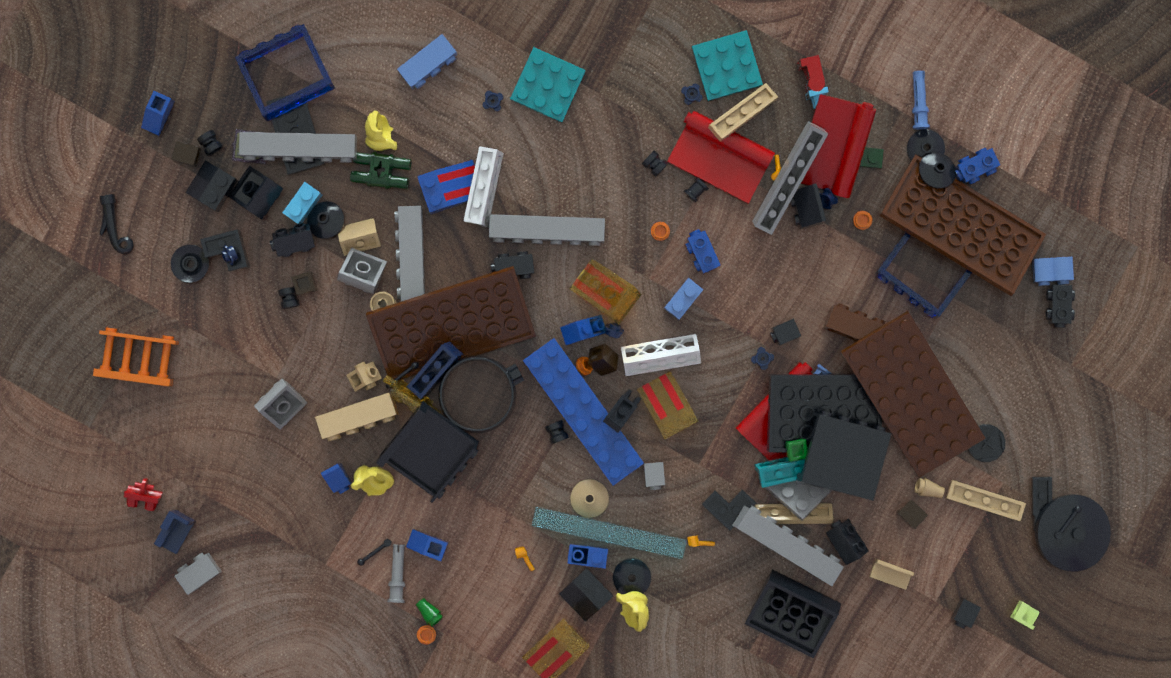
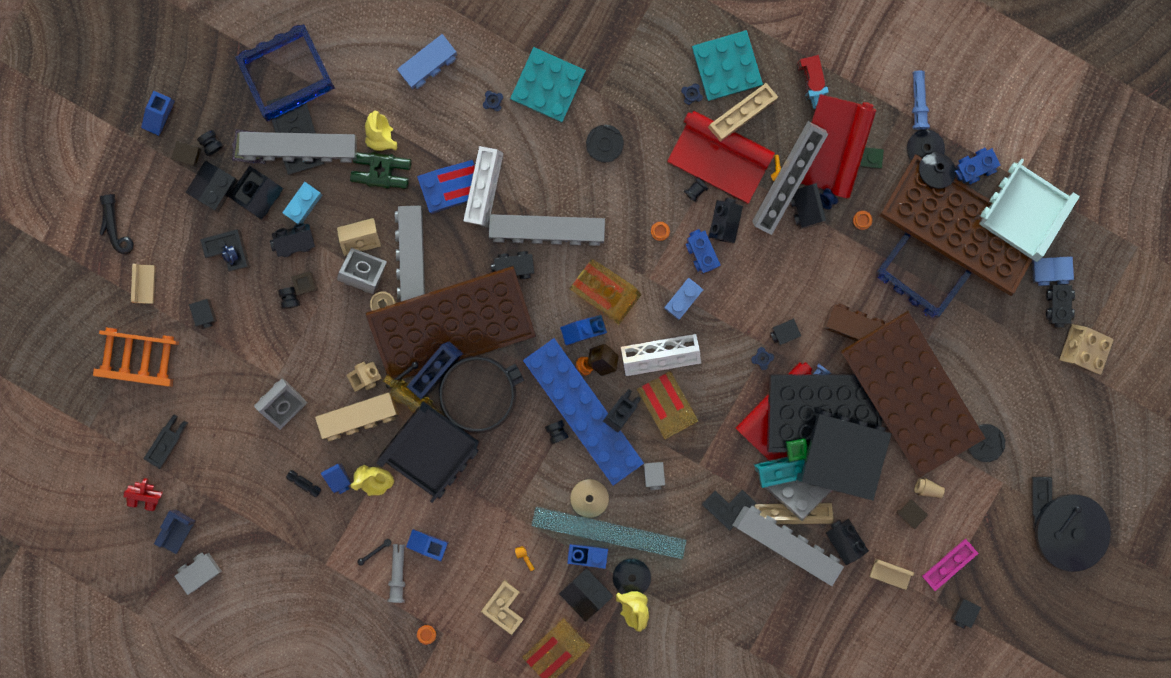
(143, 284): none -> tan panel
(165, 443): none -> black hinge
(180, 261): black dish -> none
(203, 313): none -> black brick
(303, 483): none -> black axle
(333, 223): black dish -> none
(429, 612): green cone -> none
(498, 609): none -> tan panel
(604, 143): none -> black tile
(614, 330): dark blue plate -> none
(655, 163): black wheel -> none
(694, 542): light orange hand -> none
(725, 221): none -> black brick
(793, 613): black slope -> none
(950, 564): none -> dark pink plate
(985, 500): tan plate -> none
(1025, 614): yellowish green panel -> none
(1027, 211): none -> light aqua panel
(1086, 348): none -> tan bracket

